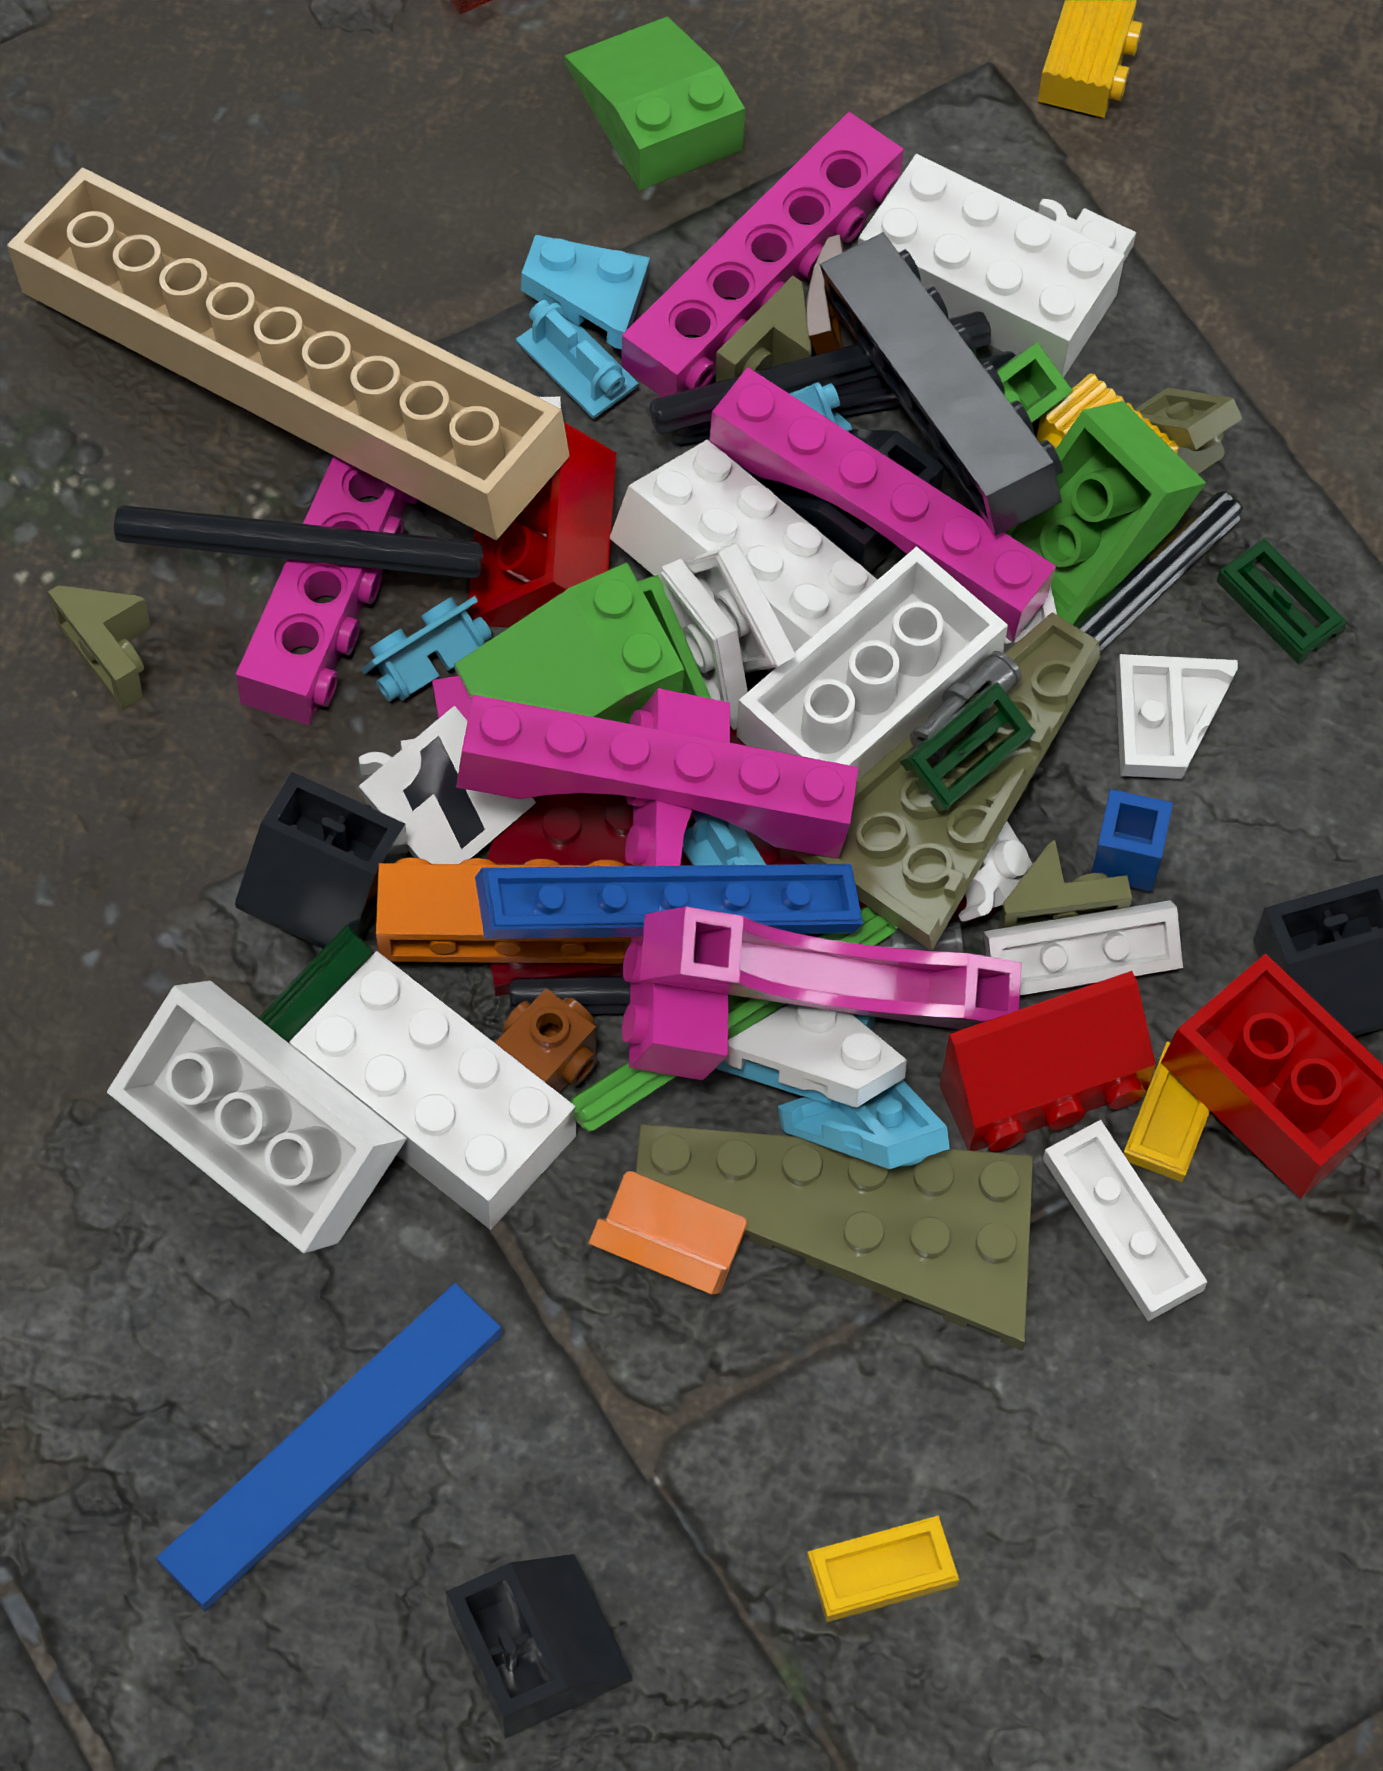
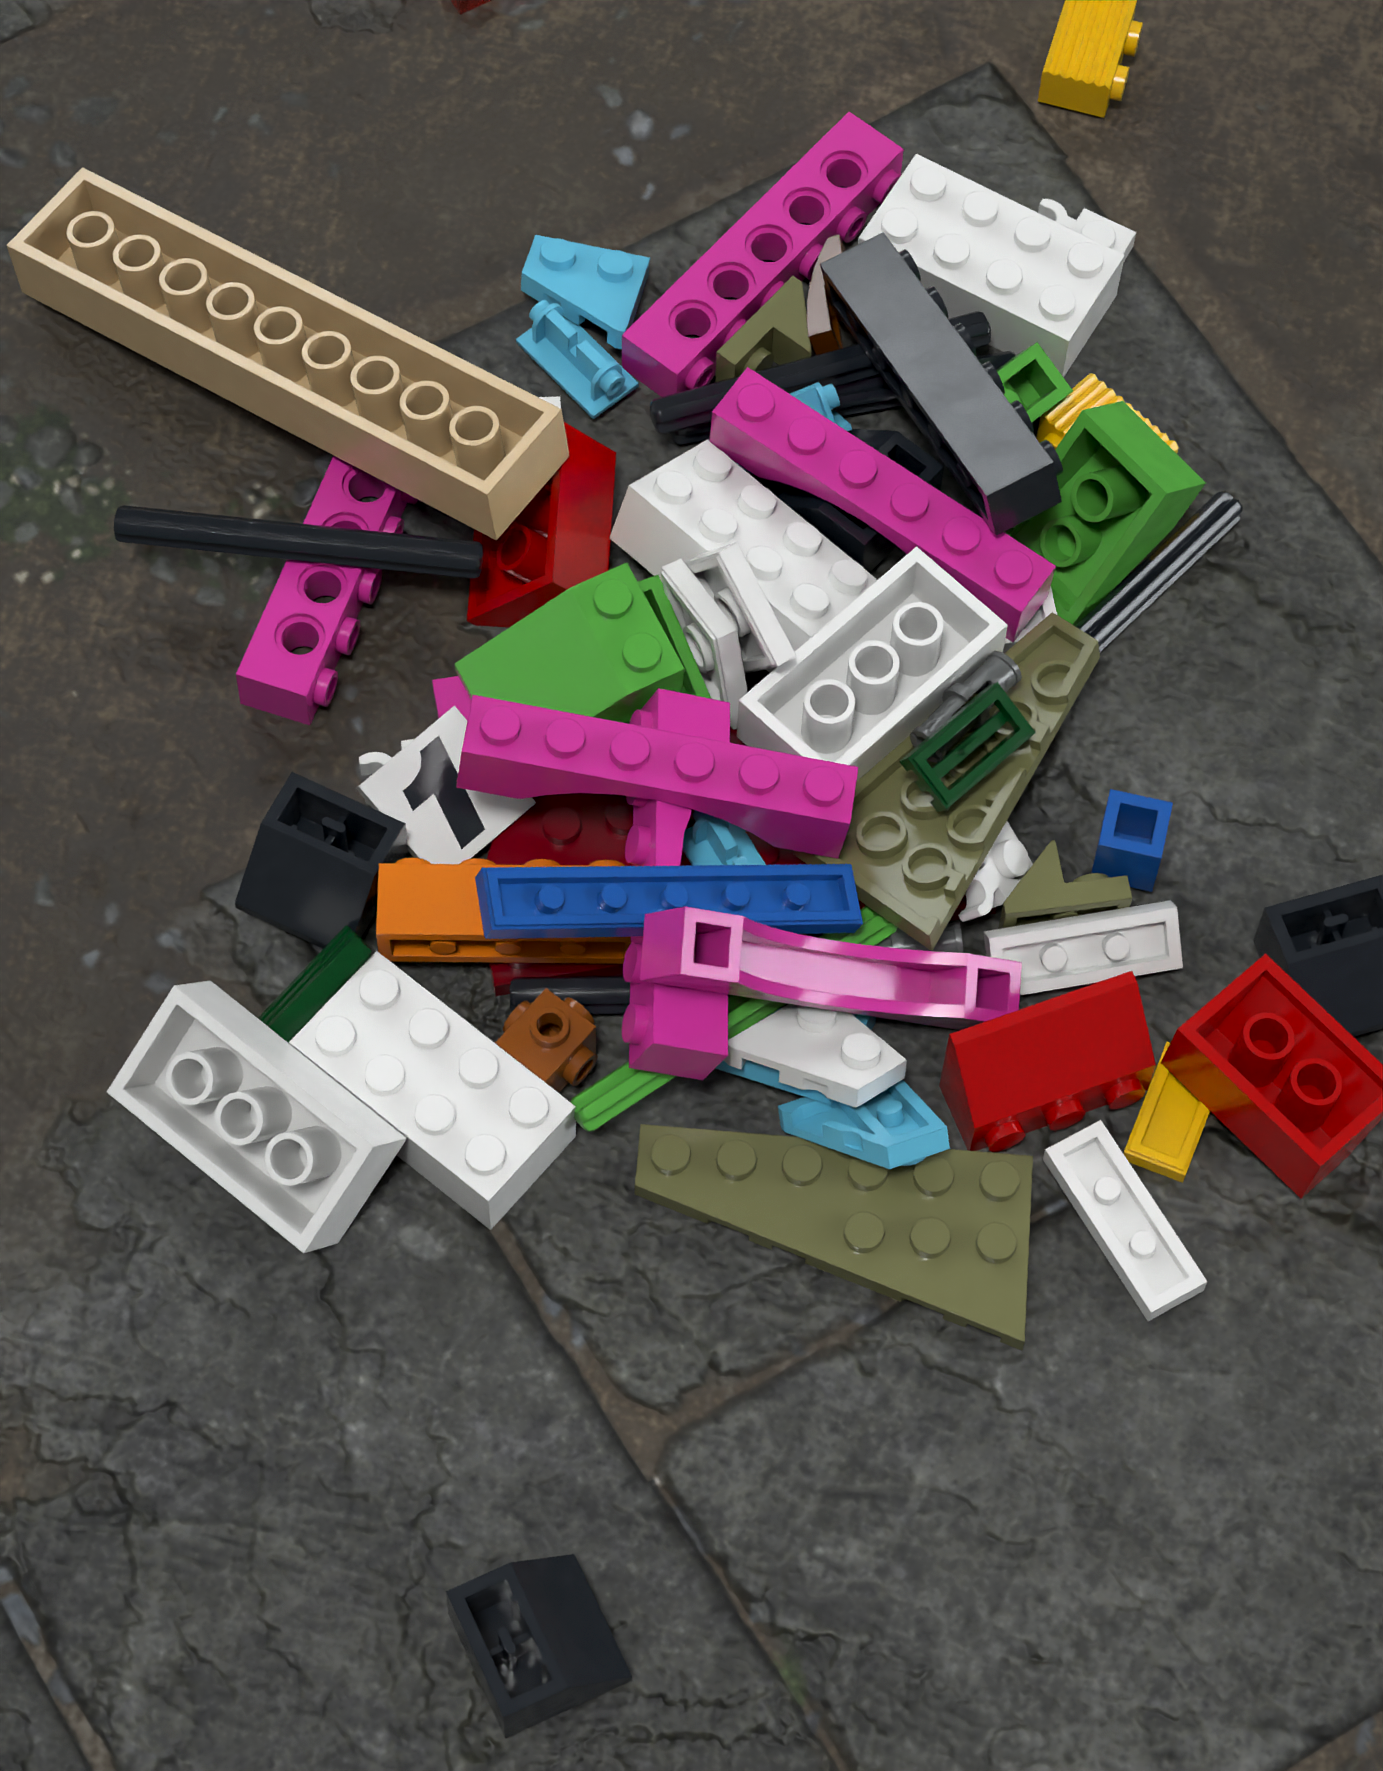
(100, 630): olive slope -> none
(328, 1447): blue tile -> none
(405, 660): medium azure hinge -> none
(659, 101): bright green slope -> none
(671, 1232): orange panel -> none
(882, 1568): yellow tile -> none
(1166, 710): white wing -> none
(1193, 422): olive slope -> none
(1273, 607): dark green tile -> none

